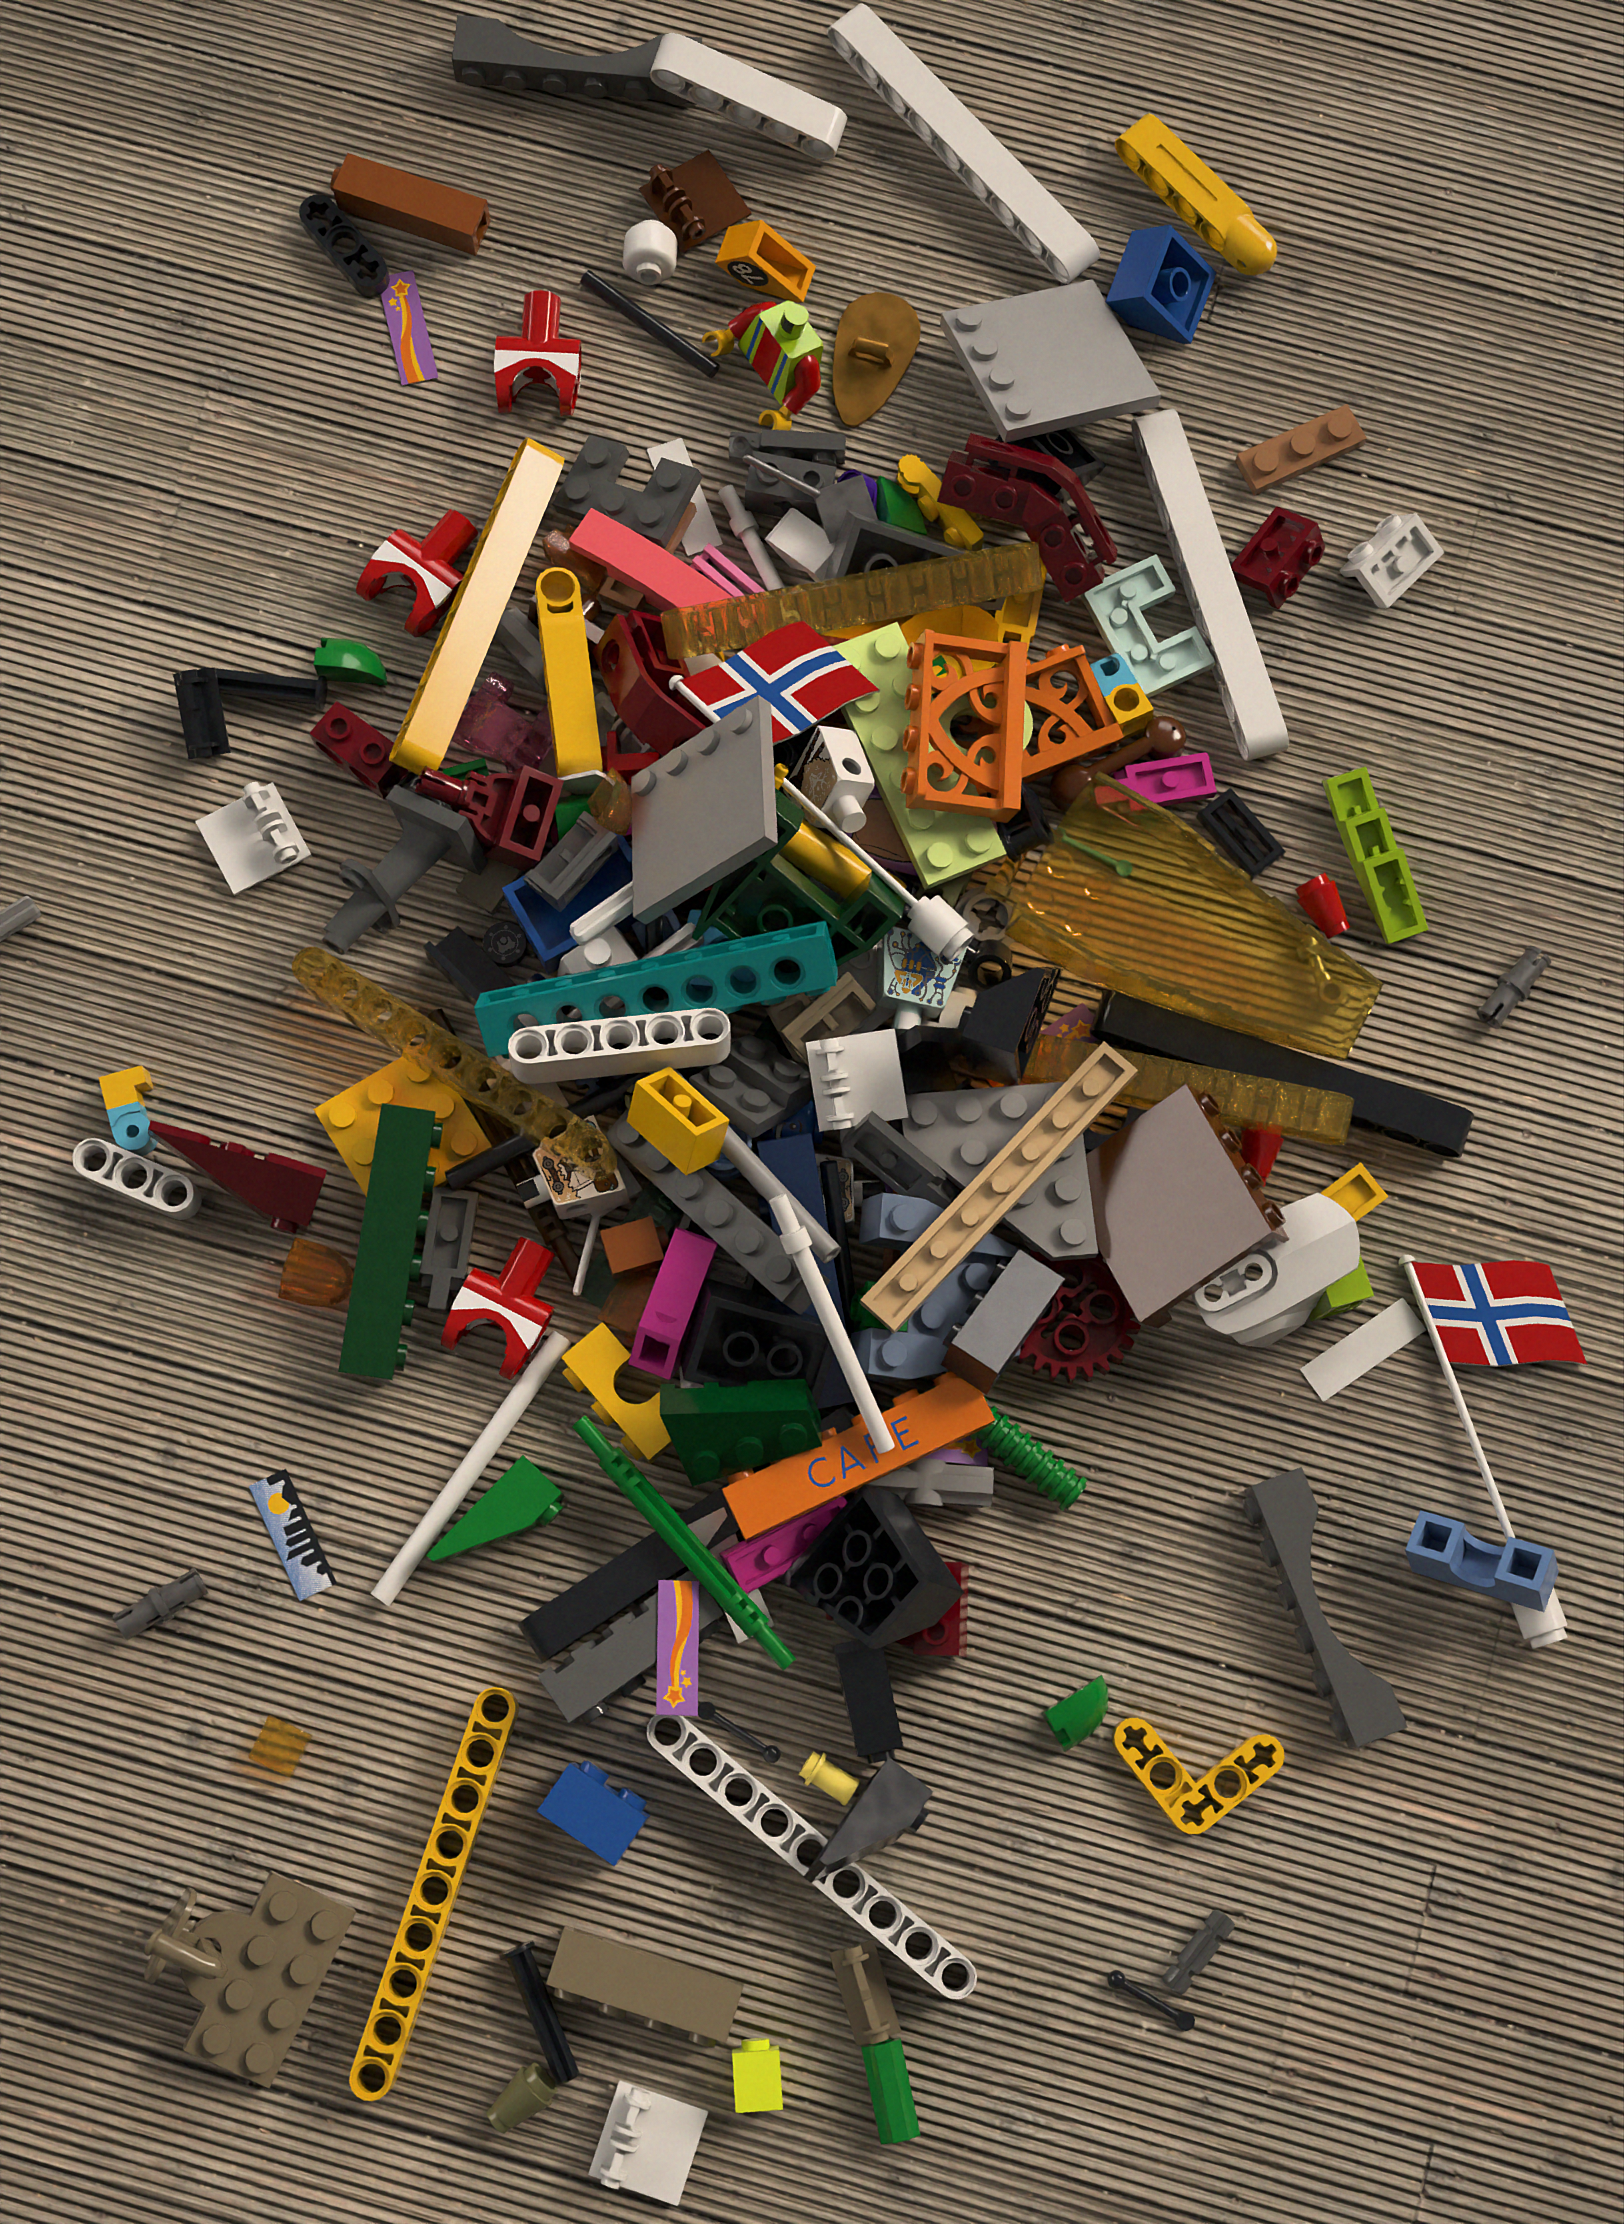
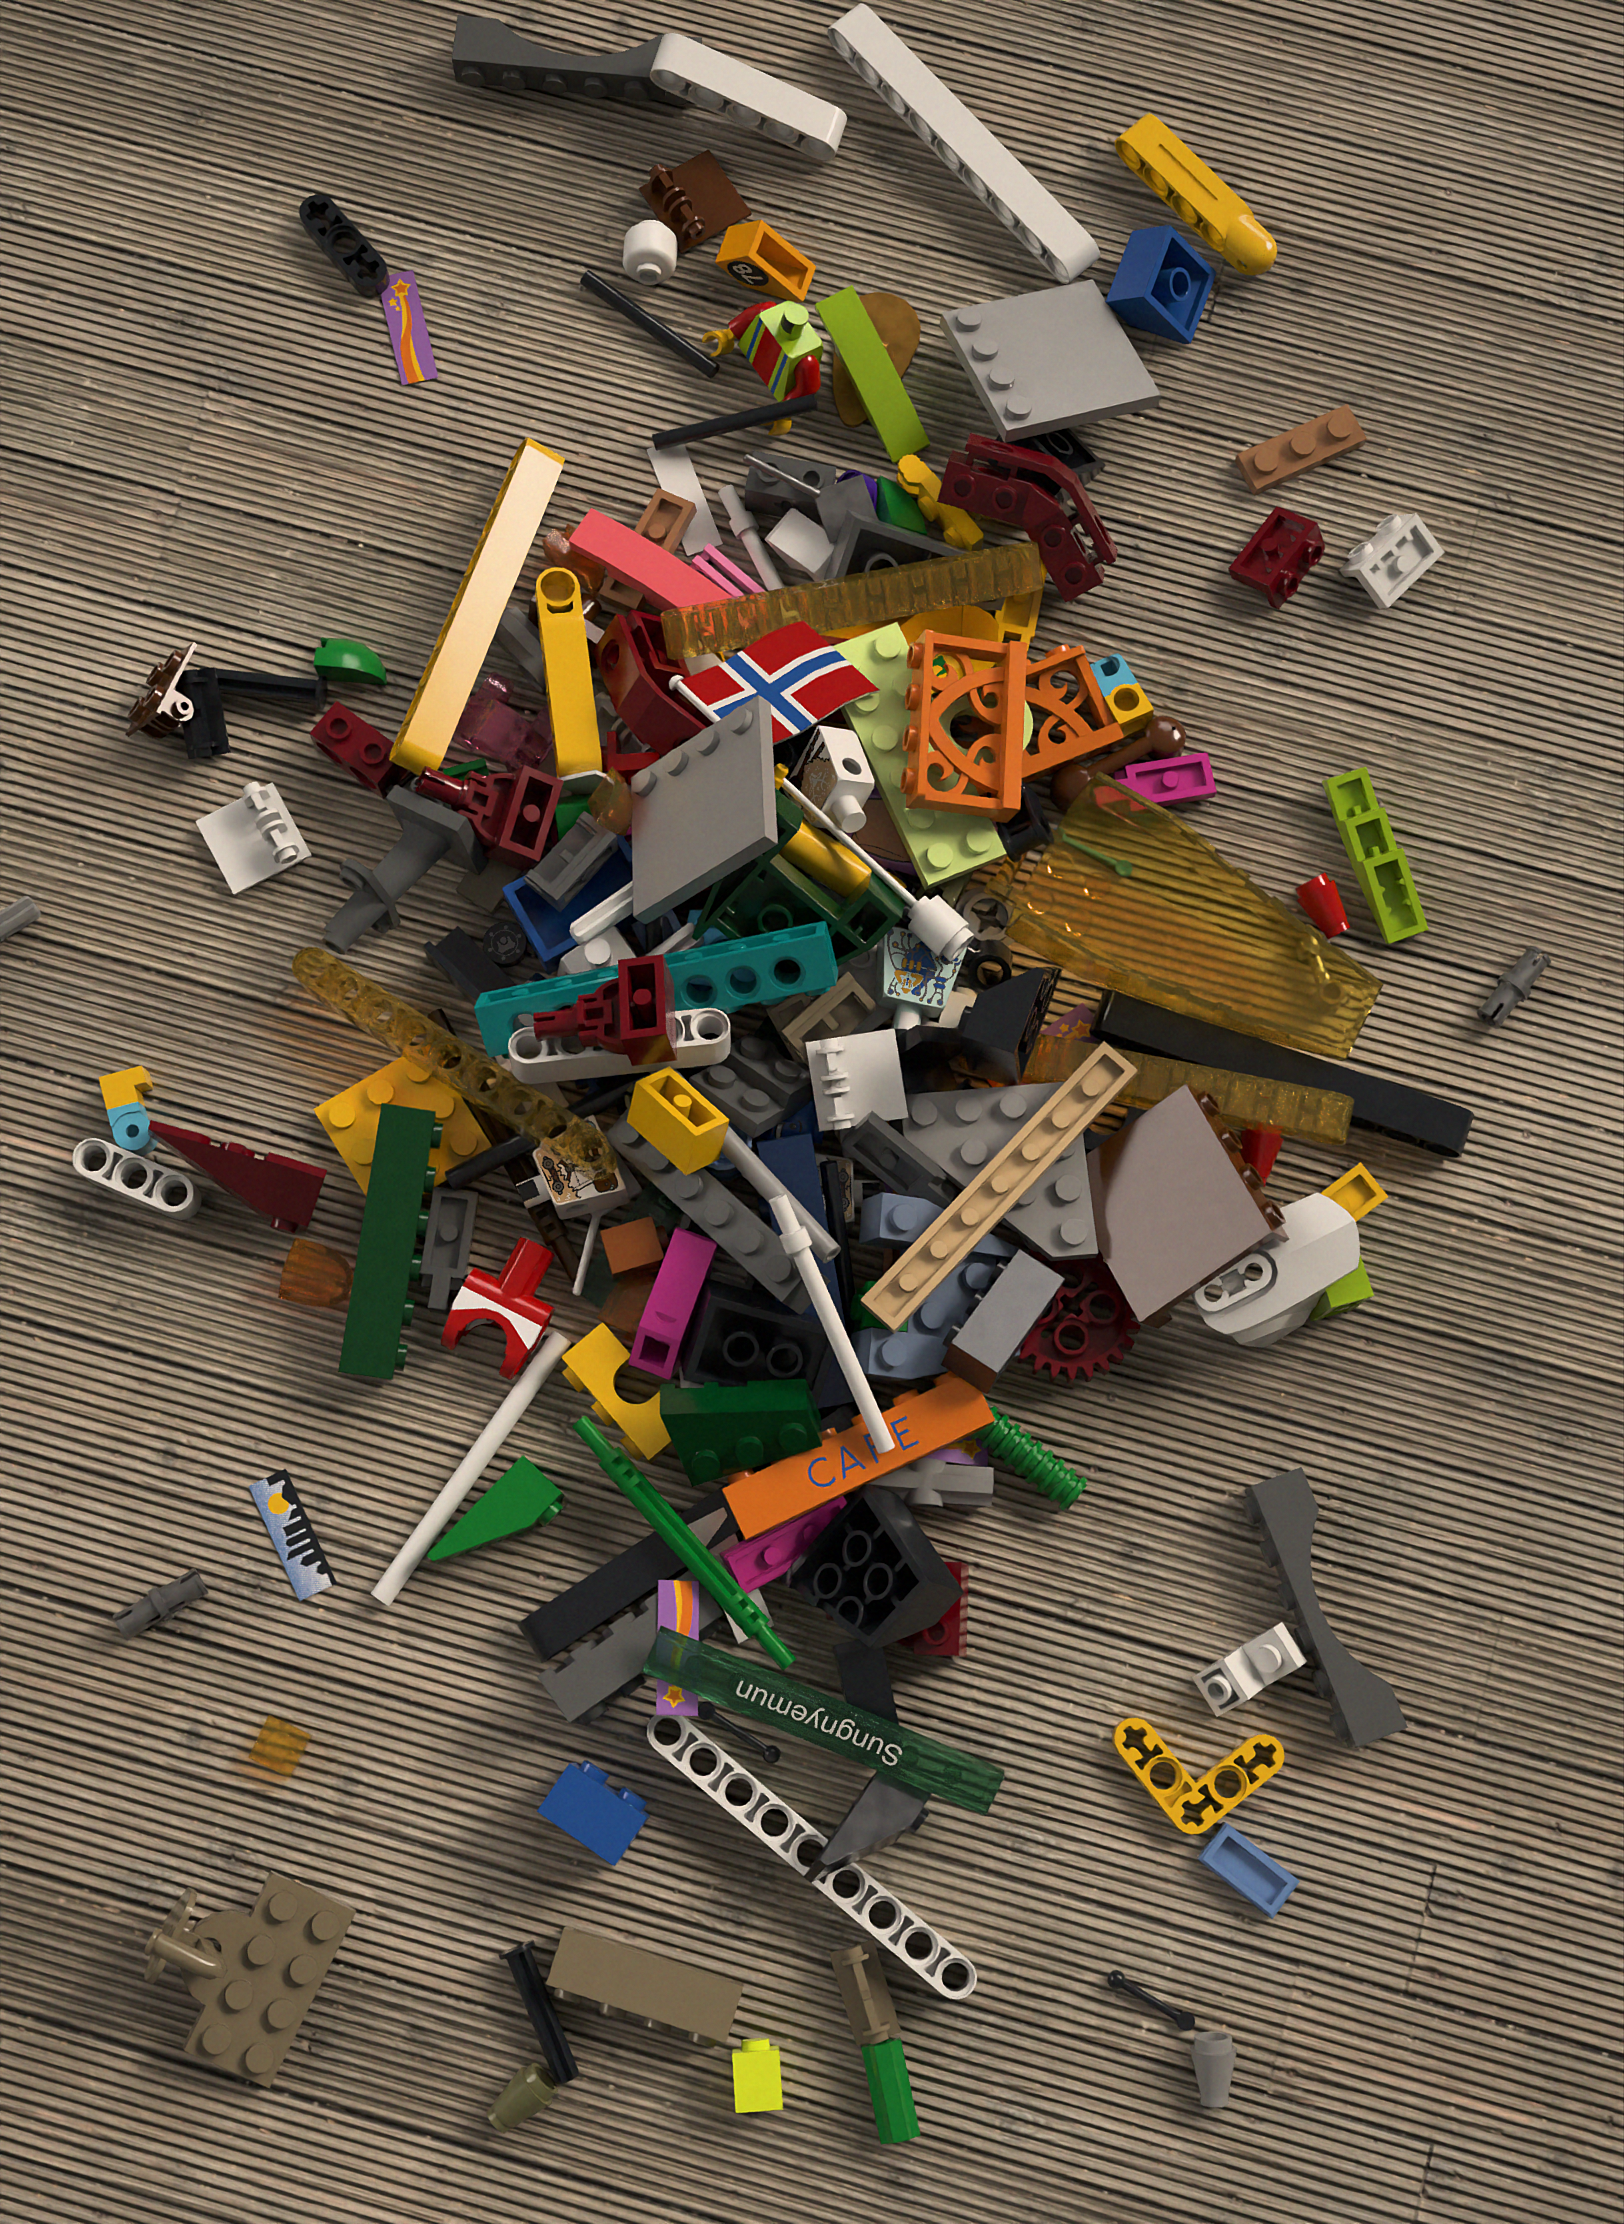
(163, 706): none -> reddish brown hinge
(410, 203): dark orange brick -> none
(421, 1910): yellow beam -> none
(422, 568): red connector -> none
(538, 355): red connector -> none
(623, 1015): none -> dark red brick
(648, 513): dark grey plate -> none
(648, 2143): white hinge -> none
(735, 422): none -> black bar
(806, 446): dark grey hinge -> none
(823, 1720): none -> clear green tile
(828, 1777): light yellow pin -> none
(872, 374): none -> lime slope
(1078, 1714): green brick -> none
(1118, 616): light aqua plate -> none
(1198, 1952): dark grey axle -> none
(1210, 584): white beam -> none
(1213, 2064): none -> light grey cone
(1228, 844): black tile -> none
(1248, 1870): none -> medium blue tile
(1249, 1669): none -> white slope
(1363, 1349): white sticker -> none
(1494, 1319): flag -> none
(1514, 1573): medium blue arch -> none

